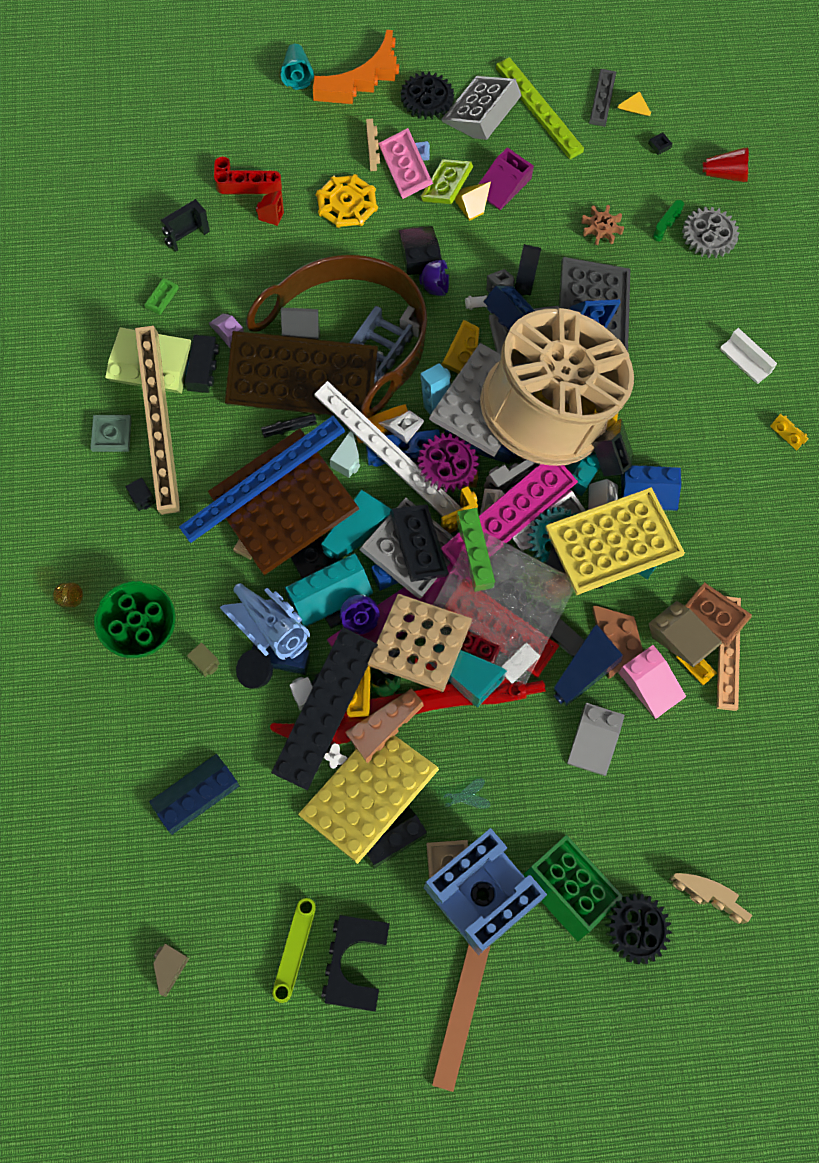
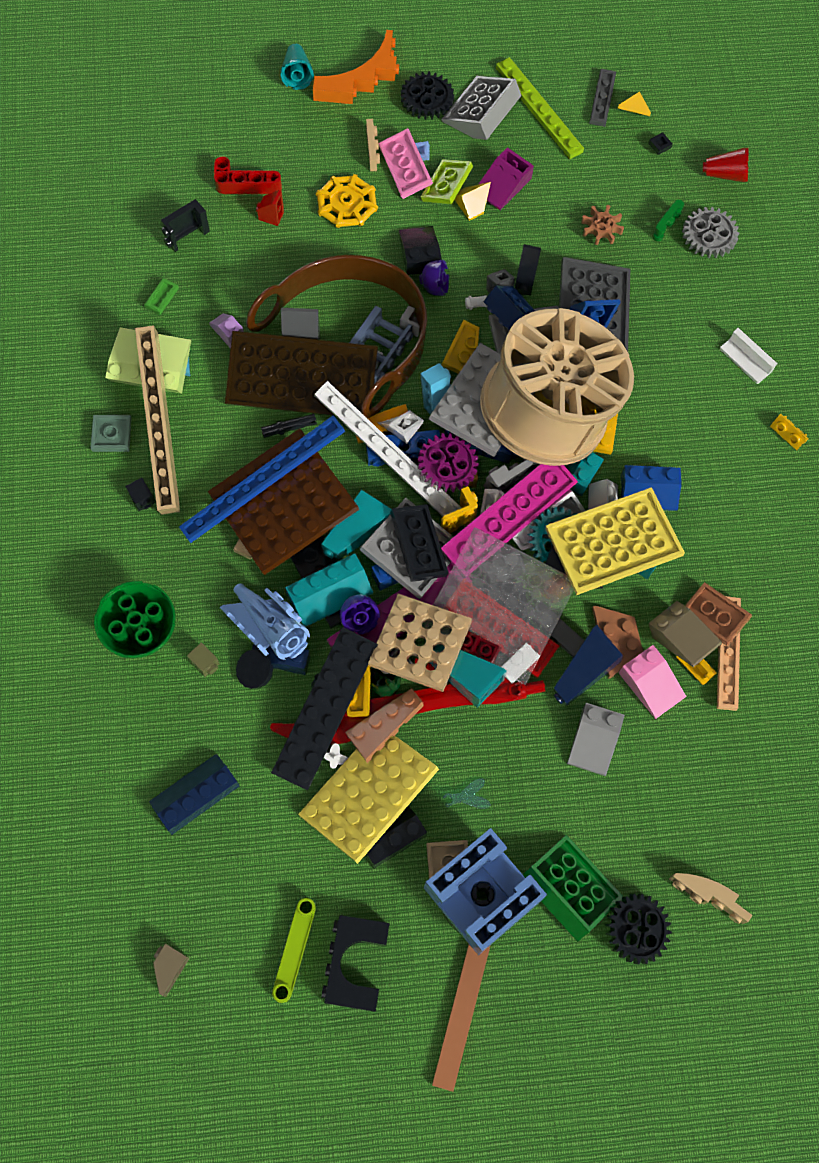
(68, 595): clear orange head -> none
(202, 364): black brick -> none
(300, 689): white brick -> none
(346, 457): light aqua slope -> none
(476, 549): bright green arch -> none
(614, 450): black slope -> none

